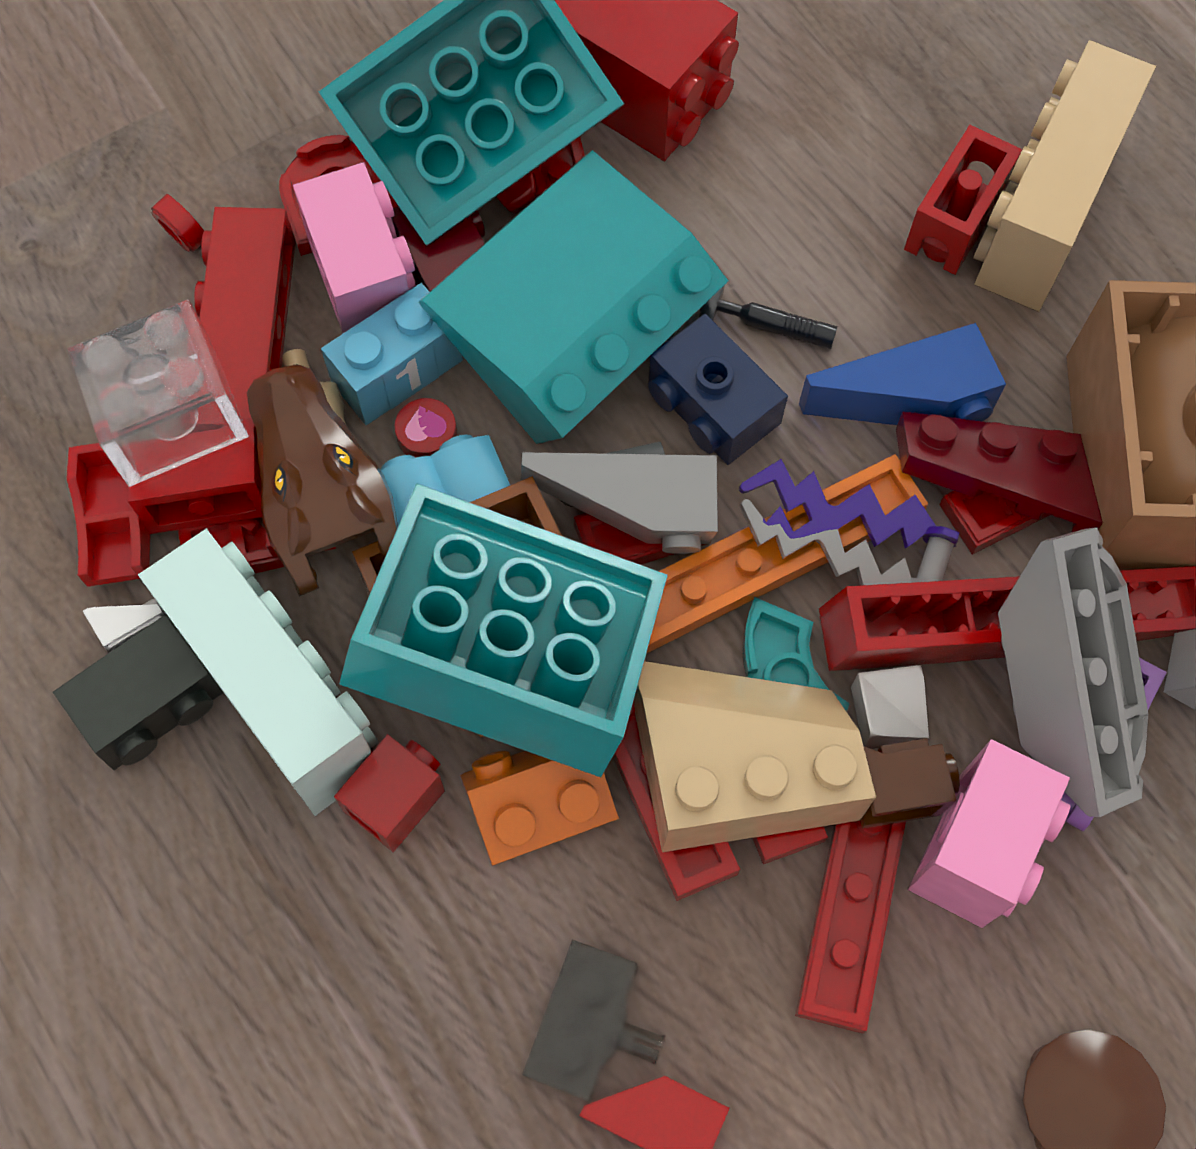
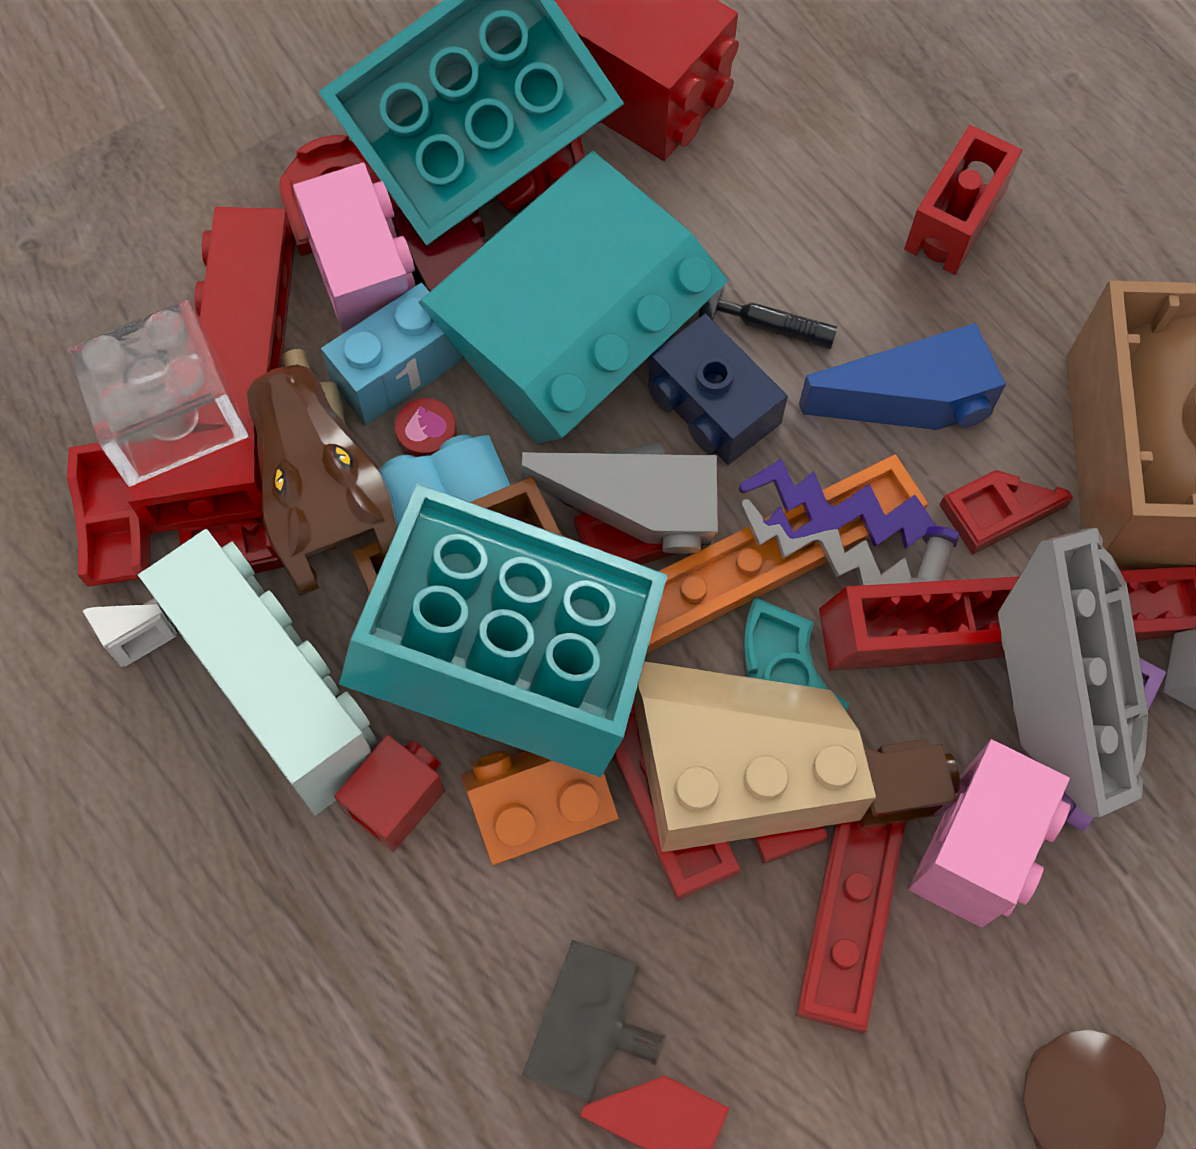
(138, 694): pearl dark grey brick -> none
(178, 223): red tile -> none
(890, 706): white slope -> none
(1022, 464): dark red wing -> none
(1060, 174): tan brick -> none

